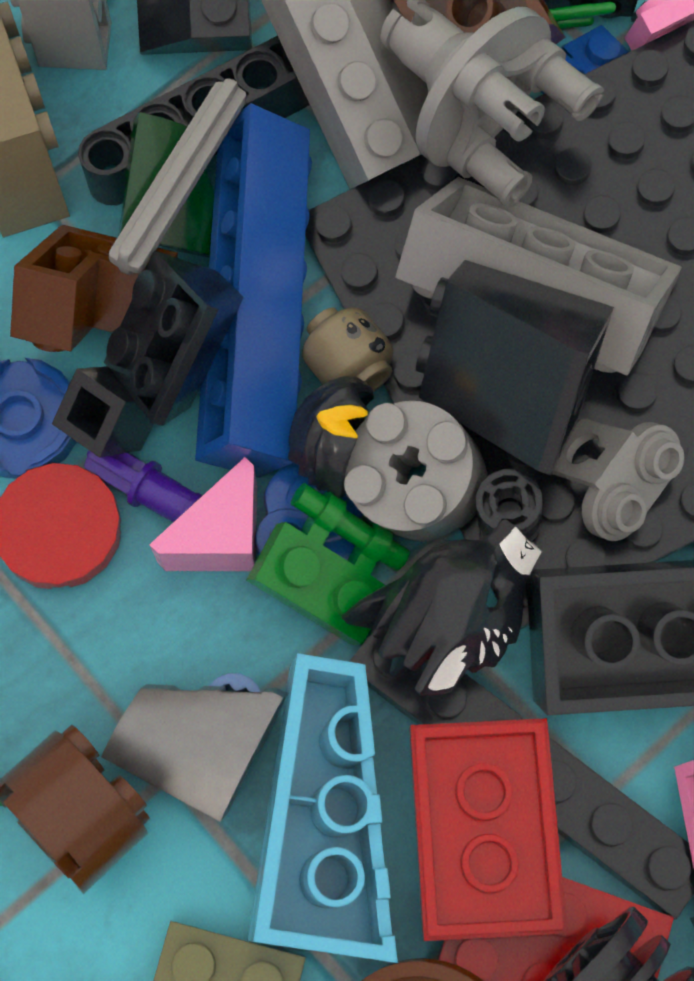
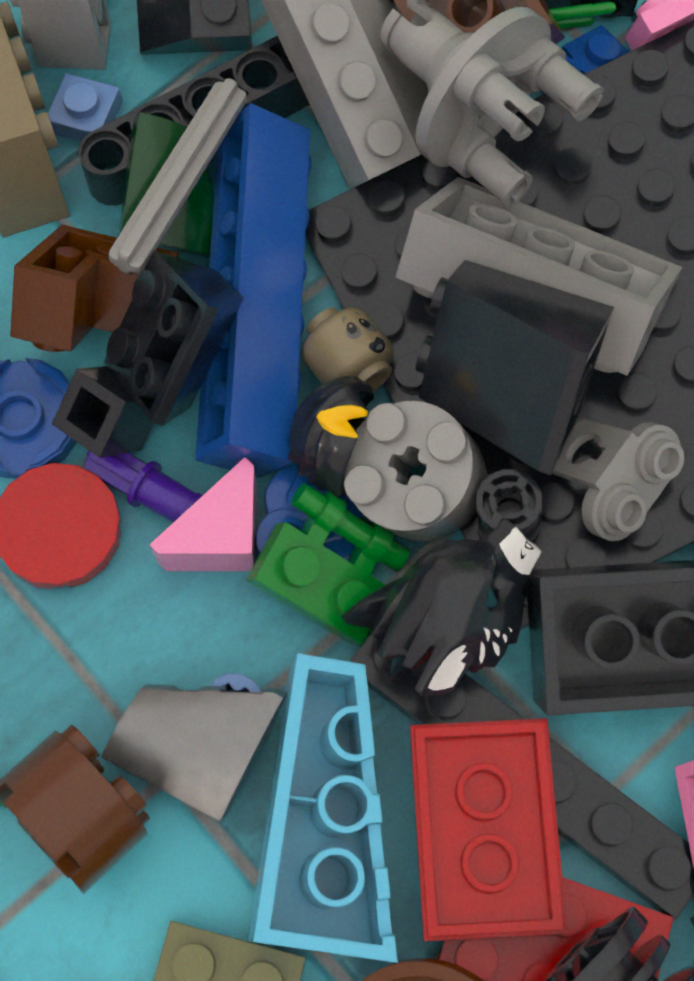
(83, 106): none -> medium blue plate

